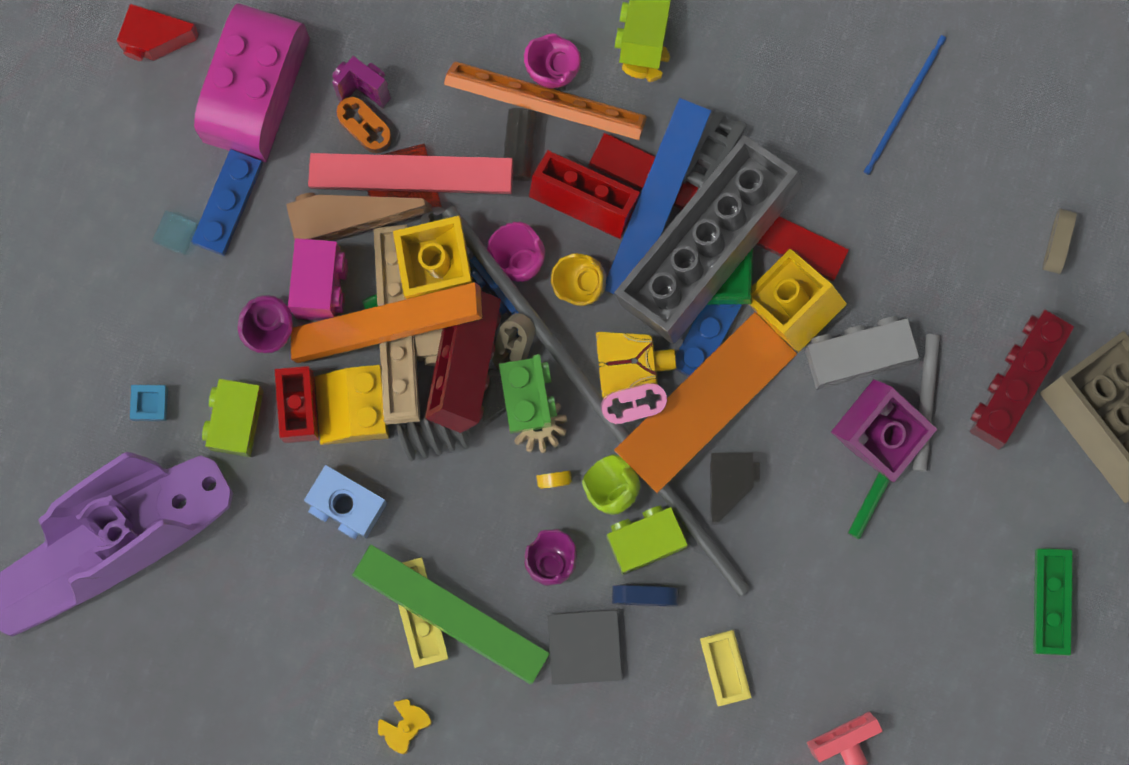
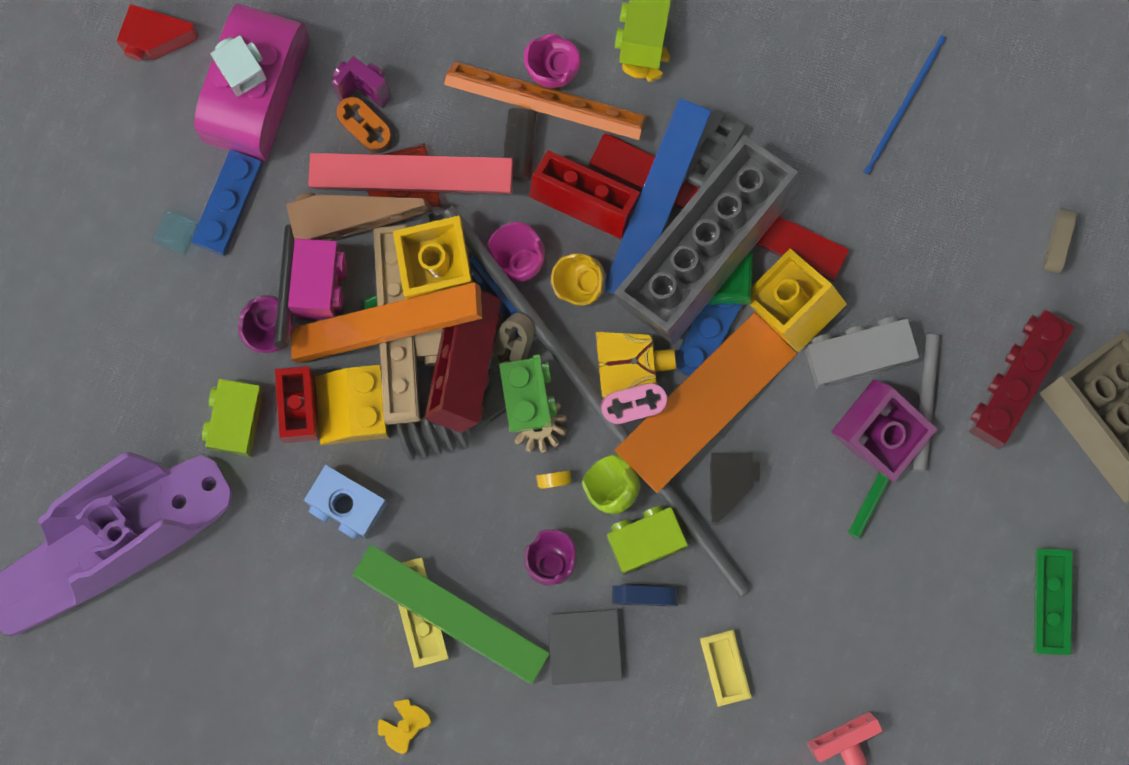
(148, 402): dark azure plate -> none
(239, 64): none -> light aqua brick
(283, 310): none -> pearl dark grey bar

